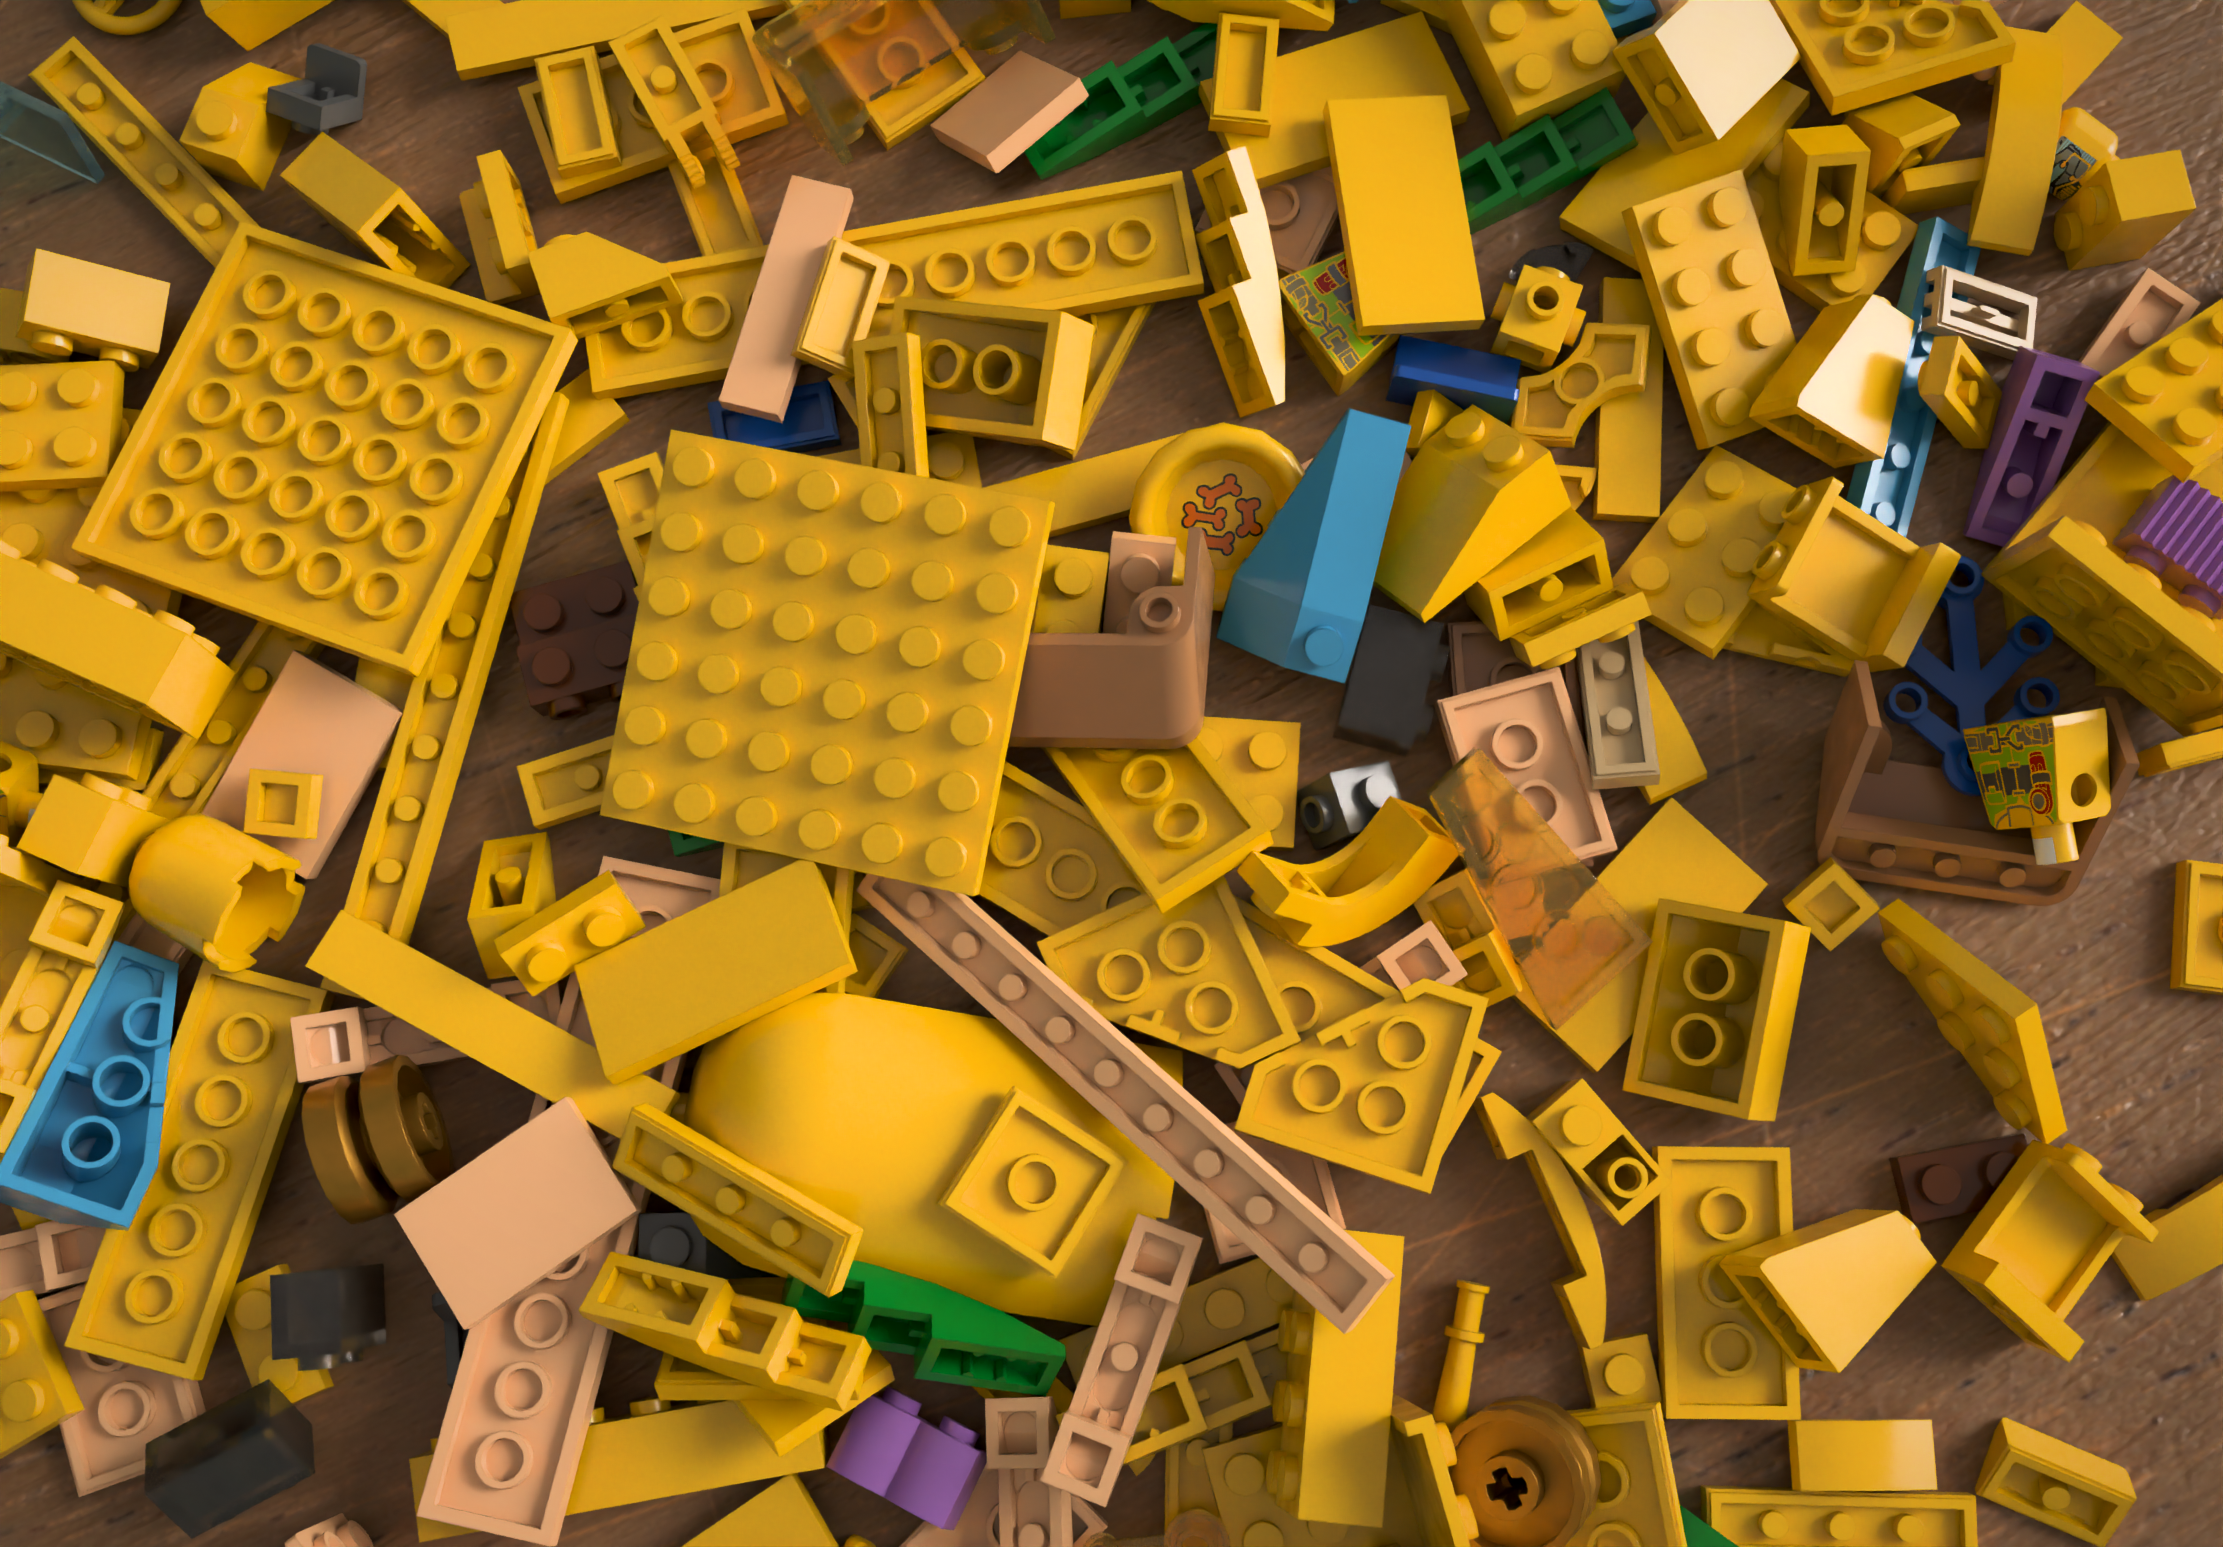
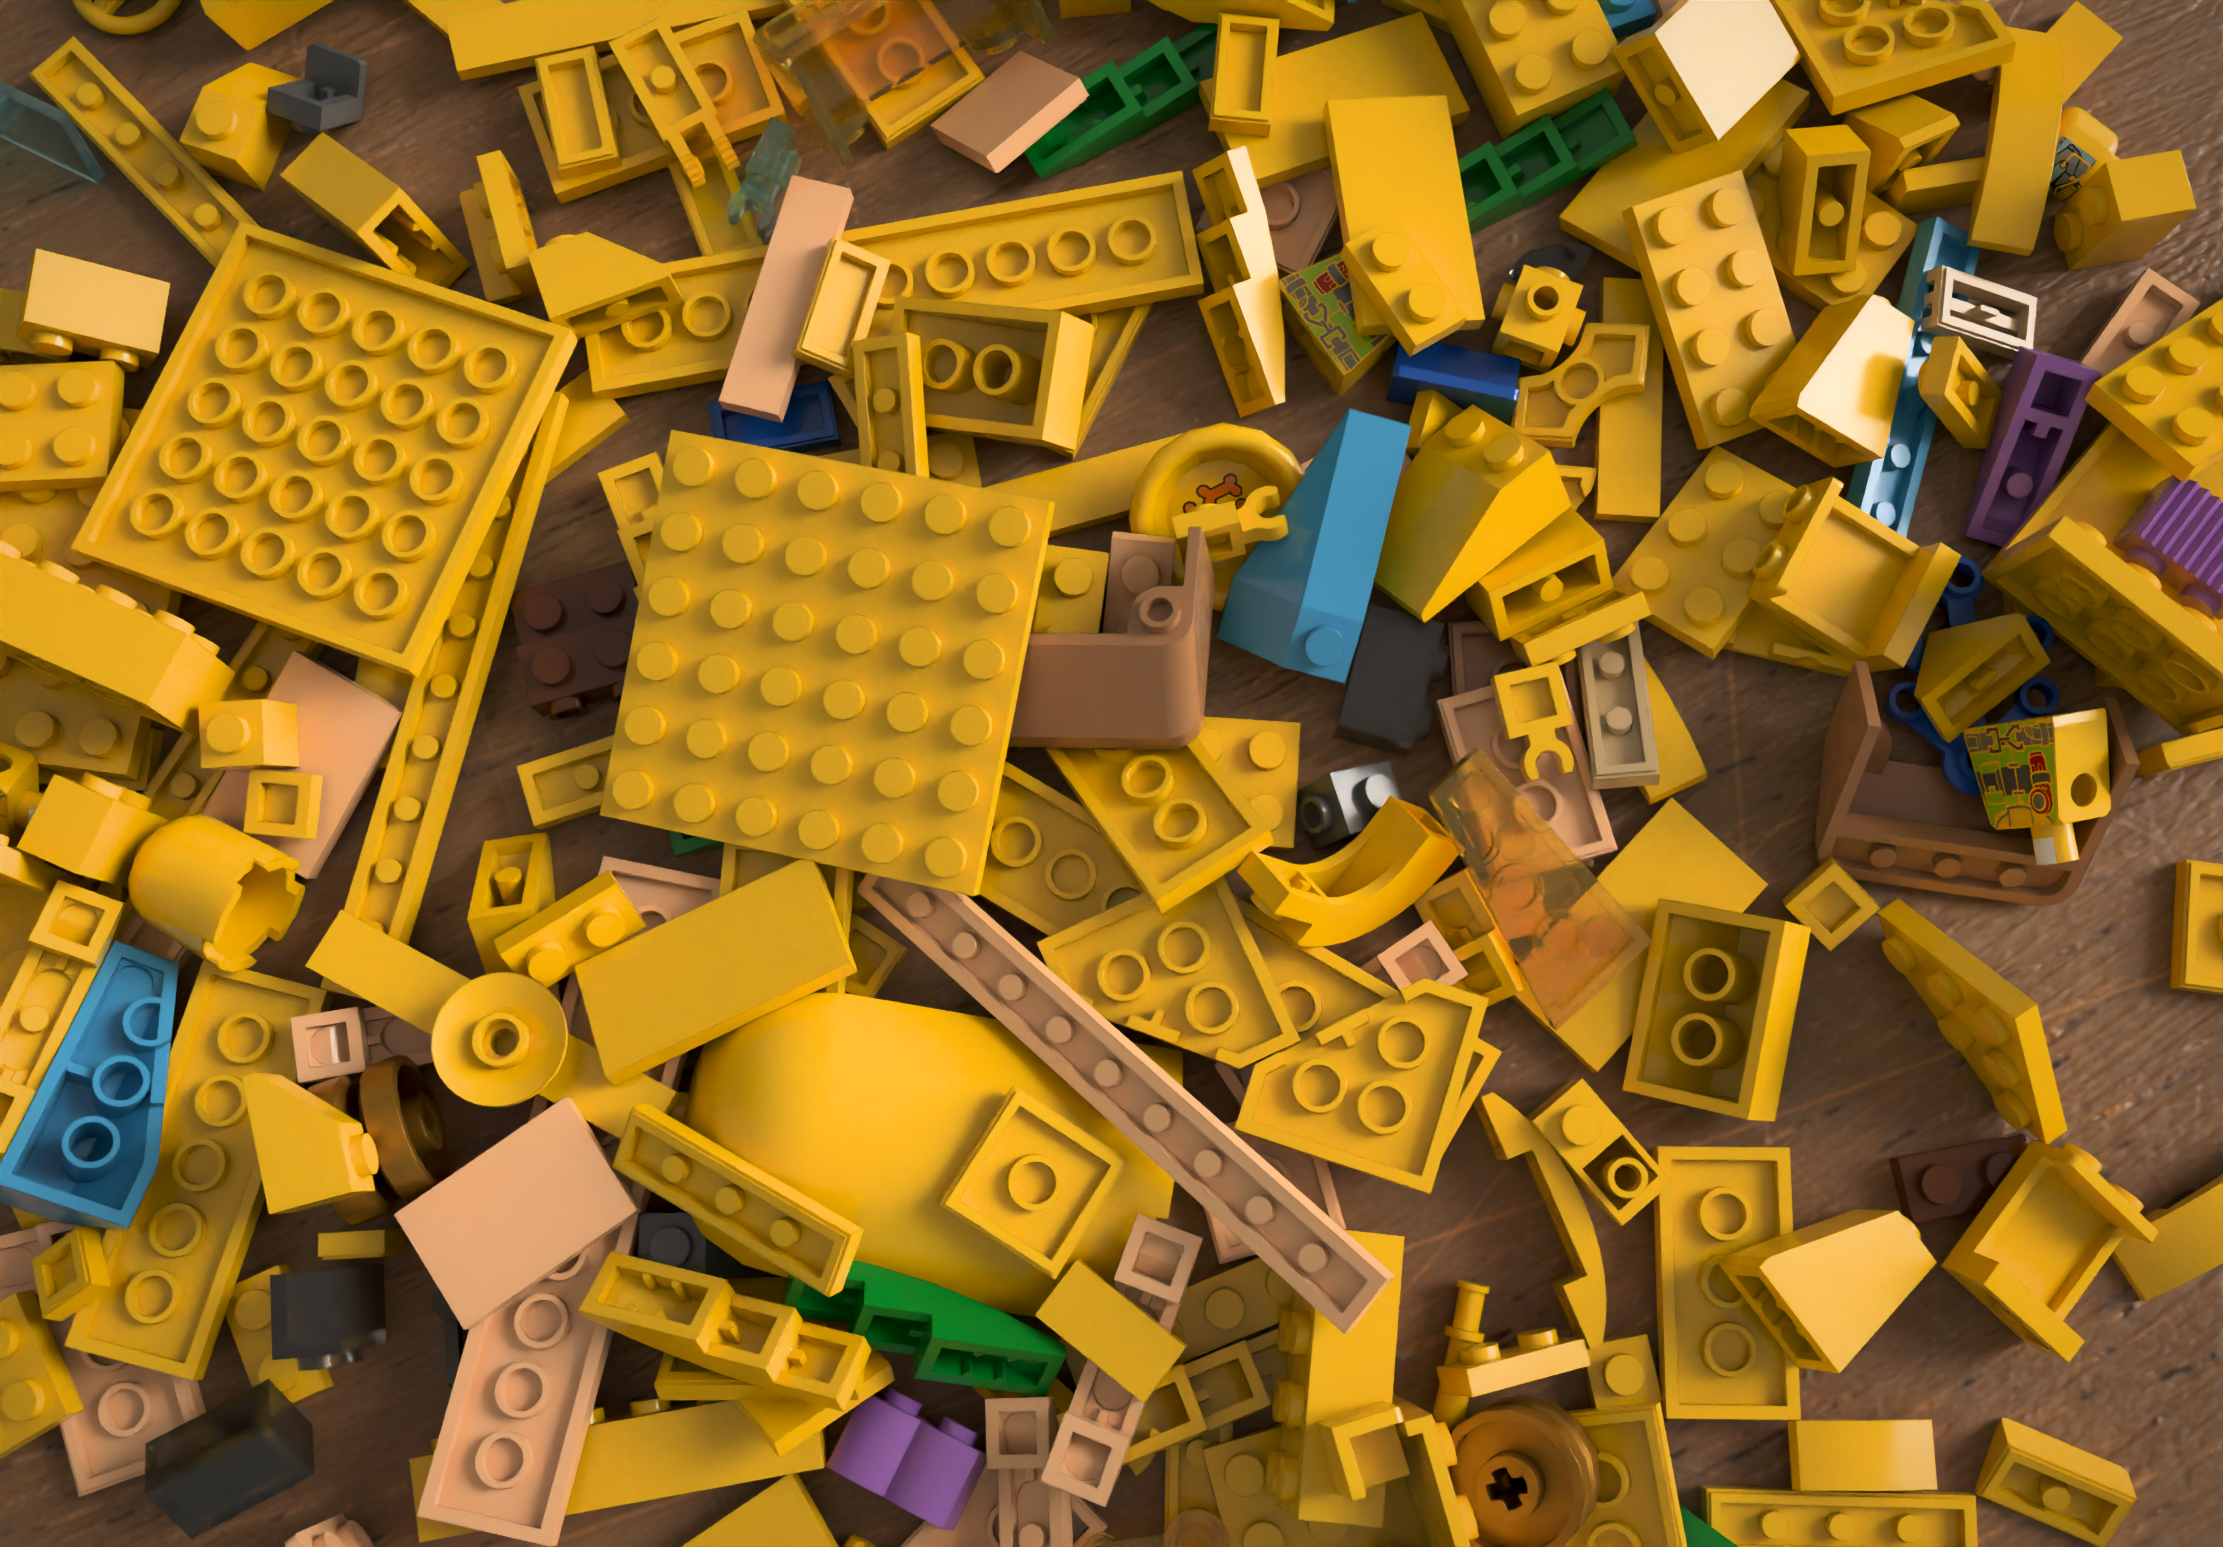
(70, 1273): none -> yellow tile
(248, 734): none -> yellow brick
(305, 1146): none -> yellow slope
(361, 1243): none -> yellow tile
(474, 1021): none -> yellow dish
(766, 172): none -> clear light blue plate
(1111, 1330): none -> yellow tile
(1230, 529): none -> yellow plate
(1363, 1448): none -> yellow panel
(1403, 286): none -> yellow plate
(1488, 1369): none -> yellow plate
(1533, 707): none -> yellow plate
(1974, 669): none -> yellow slope

